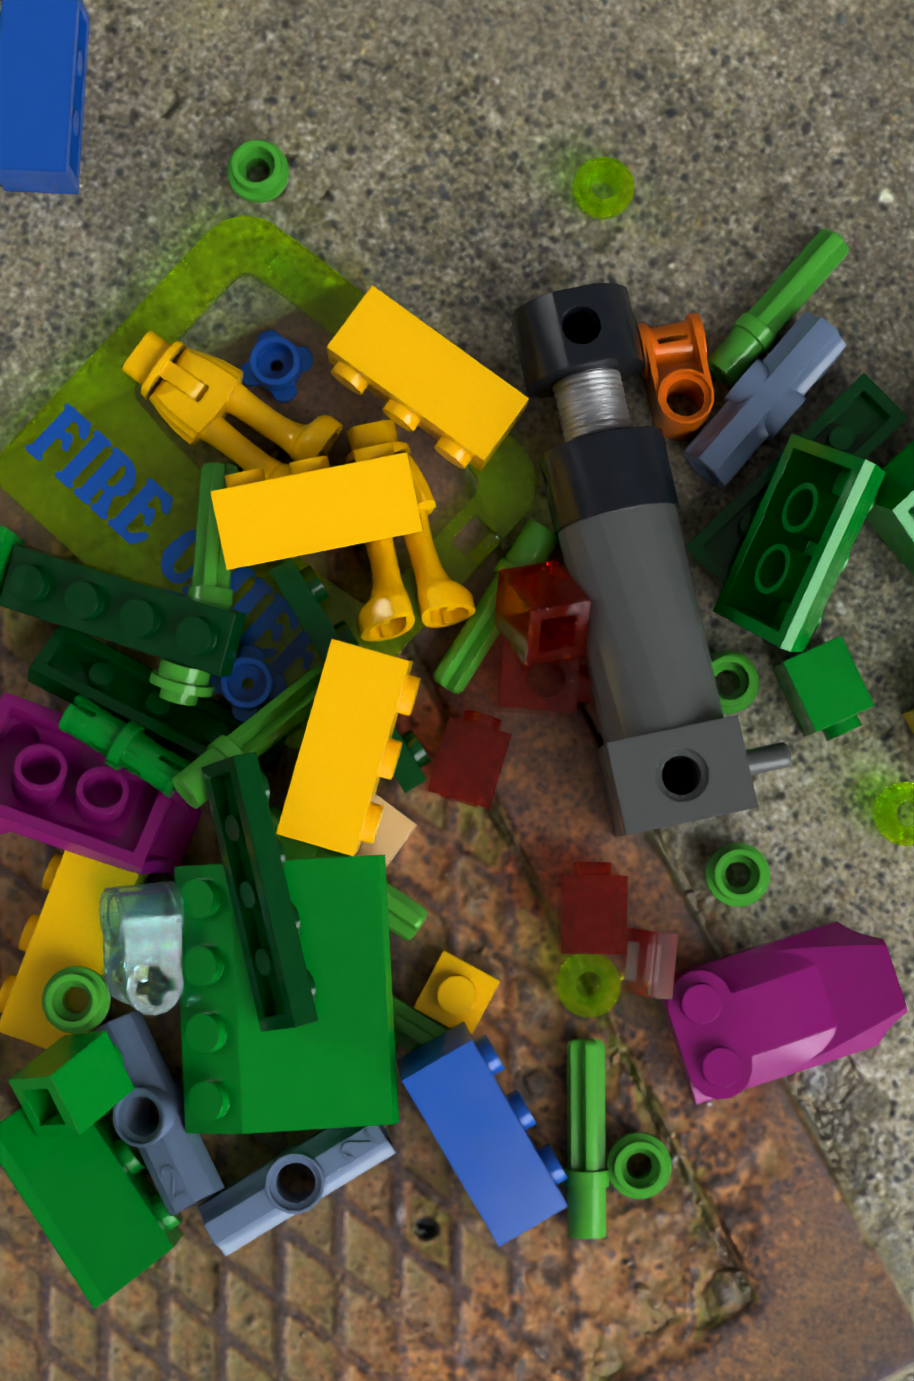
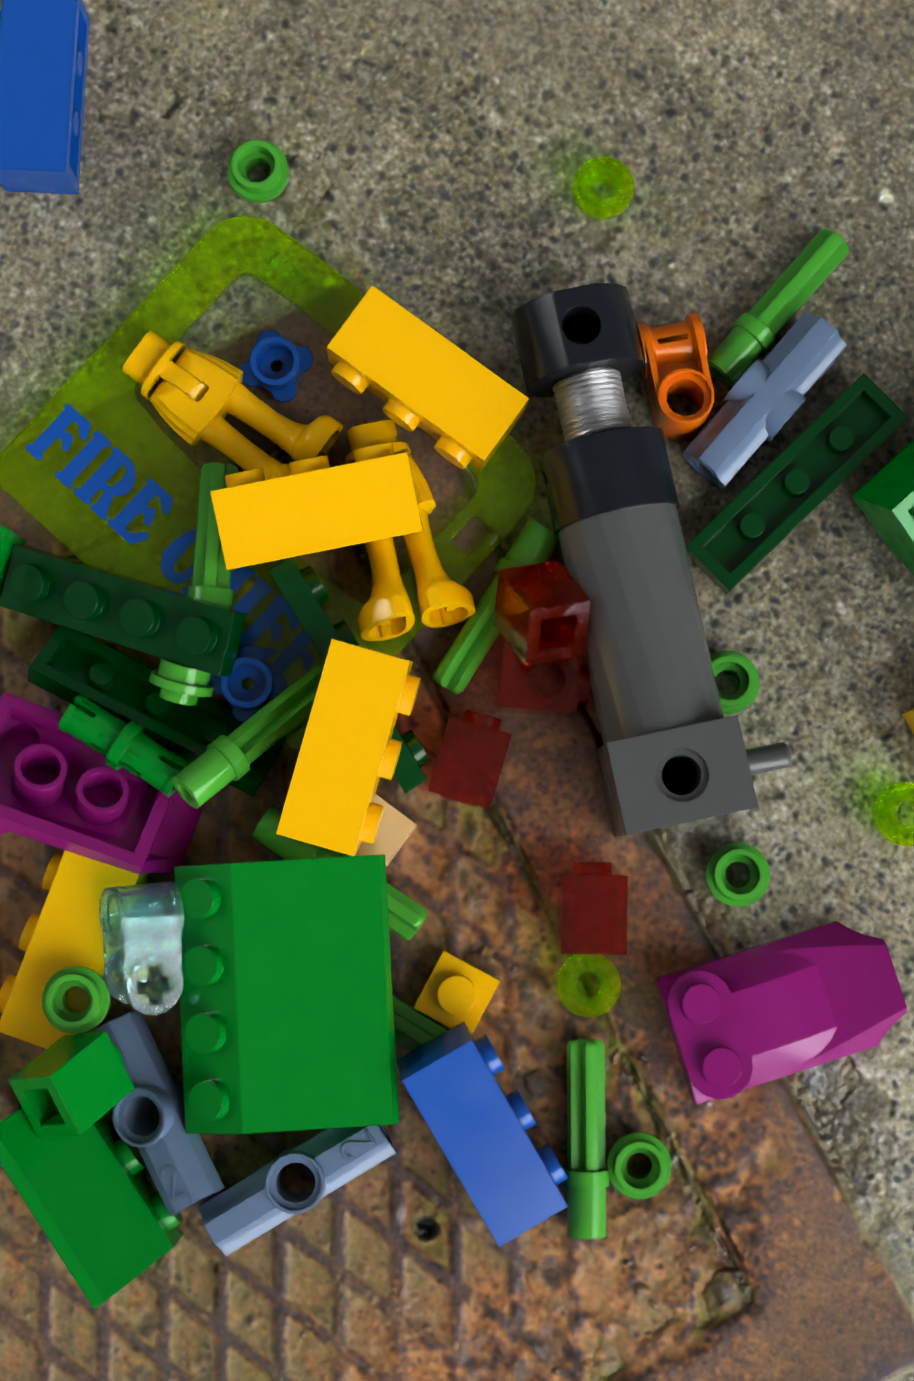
(259, 892): dark green plate -> none
(649, 963): clear tile -> none
(799, 542): green slope -> none
(824, 689): green brick -> none

